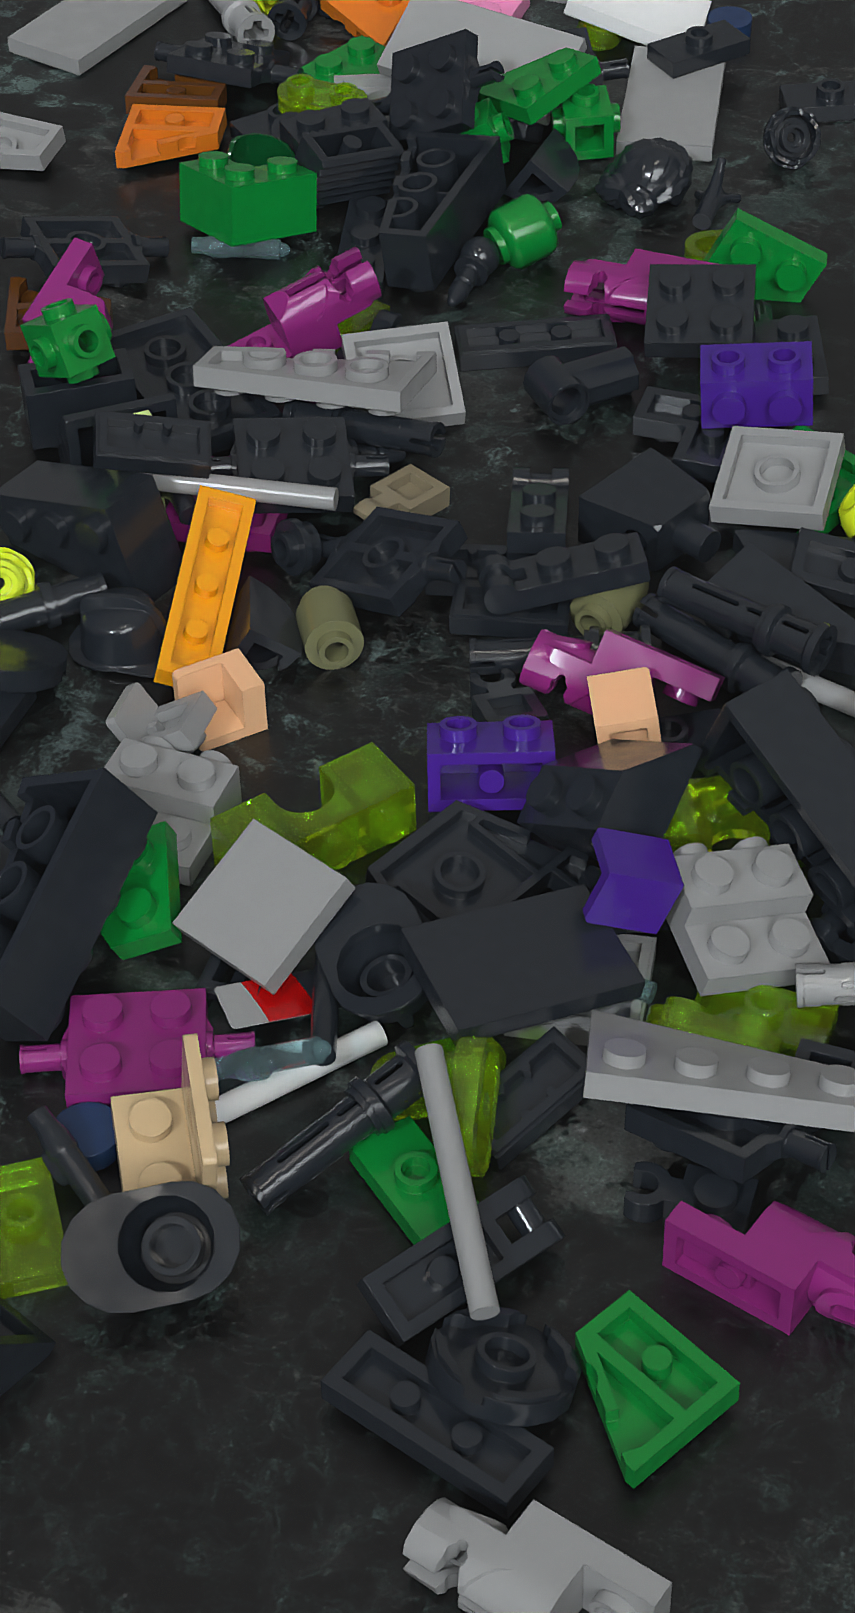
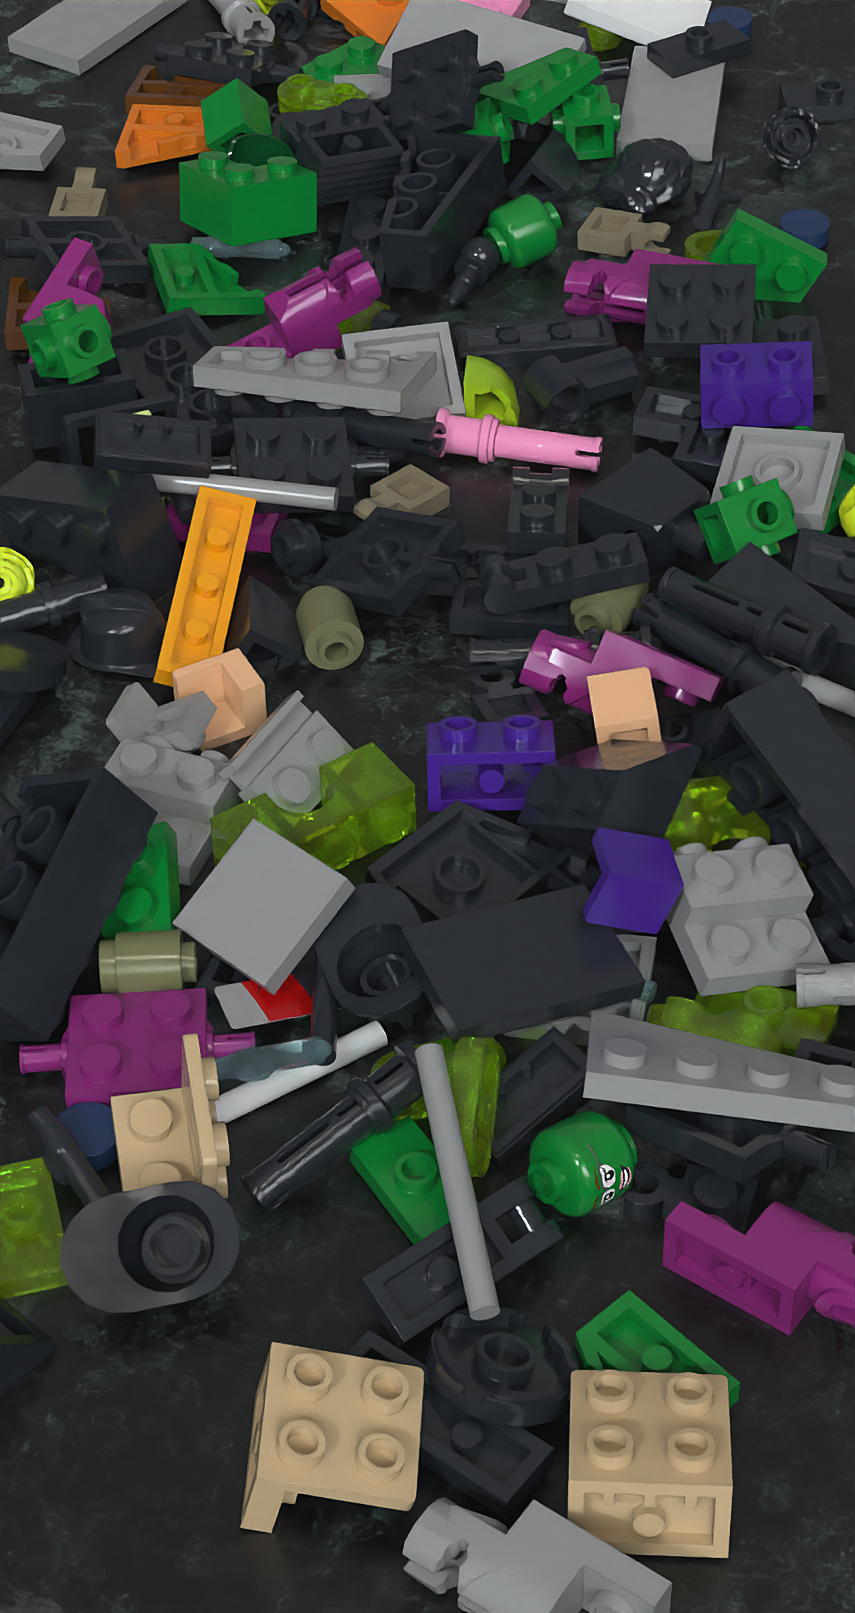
(82, 197): none -> dark tan plate
(147, 962): none -> olive brick
(193, 278): none -> green wing
(232, 113): none -> green brick
(286, 757): none -> light grey plate
(332, 1432): none -> tan bracket
(489, 392): none -> lime brick
(490, 439): none -> bright pink pin
(582, 1163): none -> green head
(617, 232): none -> dark tan plate
(651, 1461): none -> tan bracket
(746, 515): none -> green brick
(807, 226): none -> dark blue tile

